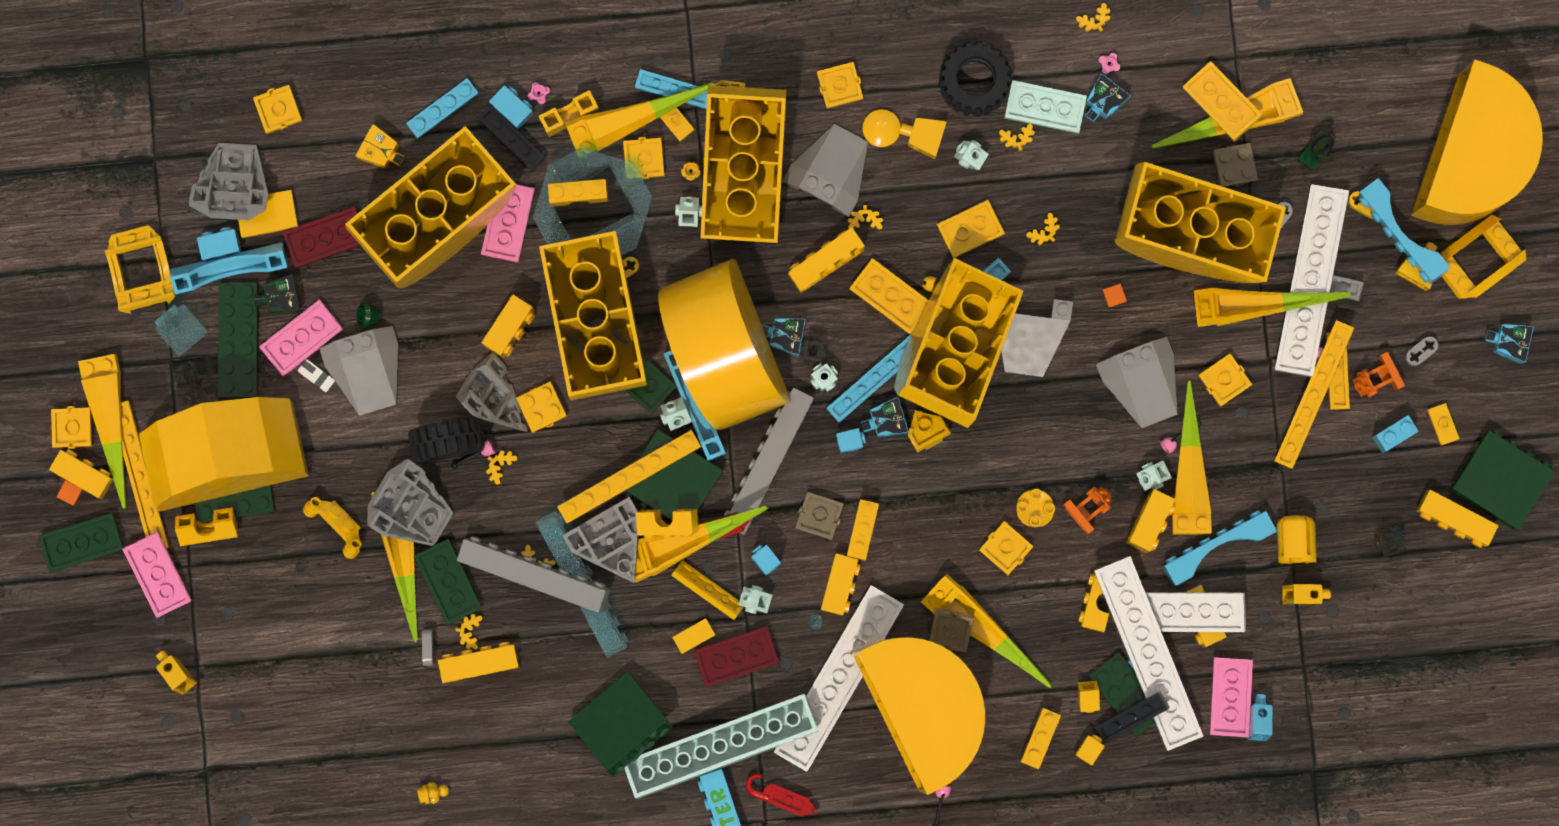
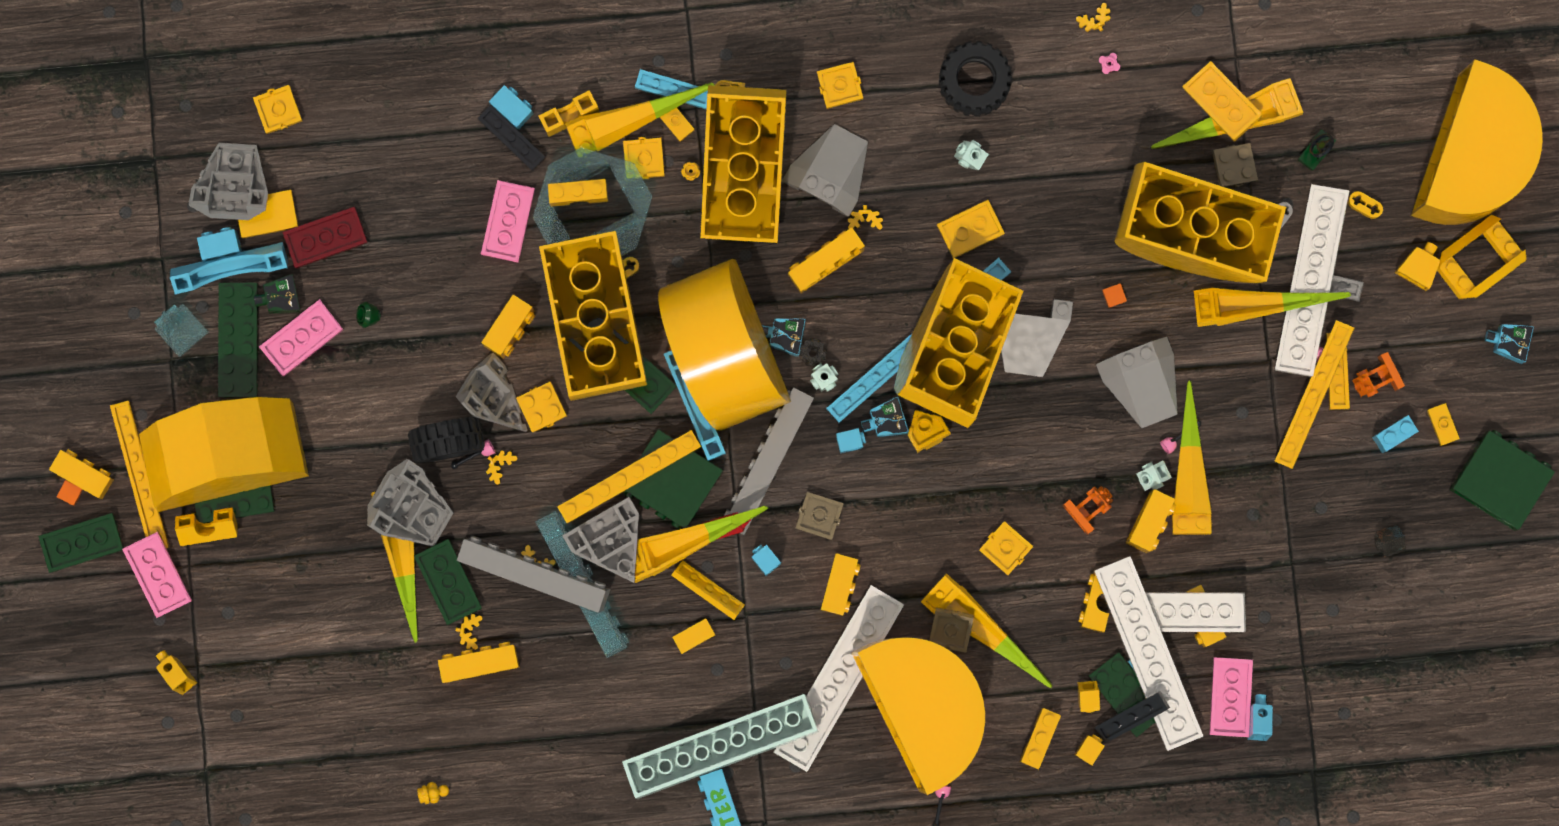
(71, 427): yellow plate -> none
(103, 392): yellow plate -> none
(143, 295): yellow wedge -> none
(316, 375): white sticker -> none
(339, 521): yellow plate -> none
(365, 368): light grey wedge -> none
(379, 149): yellow torso -> none
(427, 647): light grey beam -> none
(433, 210): yellow brick -> none
(442, 108): medium azure plate -> none
(538, 88): bright pink plate -> none
(620, 724): dark green brick -> none
(651, 524): yellow arch -> none
(675, 414): light aqua brick -> none
(688, 211): light aqua brick -> none
(736, 657): dark red plate -> none
(755, 599): light aqua brick -> none
(781, 797): red plate -> none
(815, 621): clear light blue hinge -> none
(862, 530): yellow arch -> none
(881, 128): yellow dish -> none
(889, 296): yellow plate -> none
(924, 135): yellow torso -> none
(931, 283): yellow hinge -> none
(1012, 141): yellow animal -> none
(1035, 508): yellow dish -> none
(1041, 237): yellow animal -> none
(1045, 107): light aqua plate -> none
(1105, 99): black torso -> none
(1225, 380): yellow plate -> none
(1254, 529): medium azure arch -> none
(1296, 539): yellow cylinder -> none
(1304, 594): yellow torso -> none
(1423, 354): light grey beam -> none
(1428, 262): medium azure arch -> none
(1456, 518): yellow brick -> none

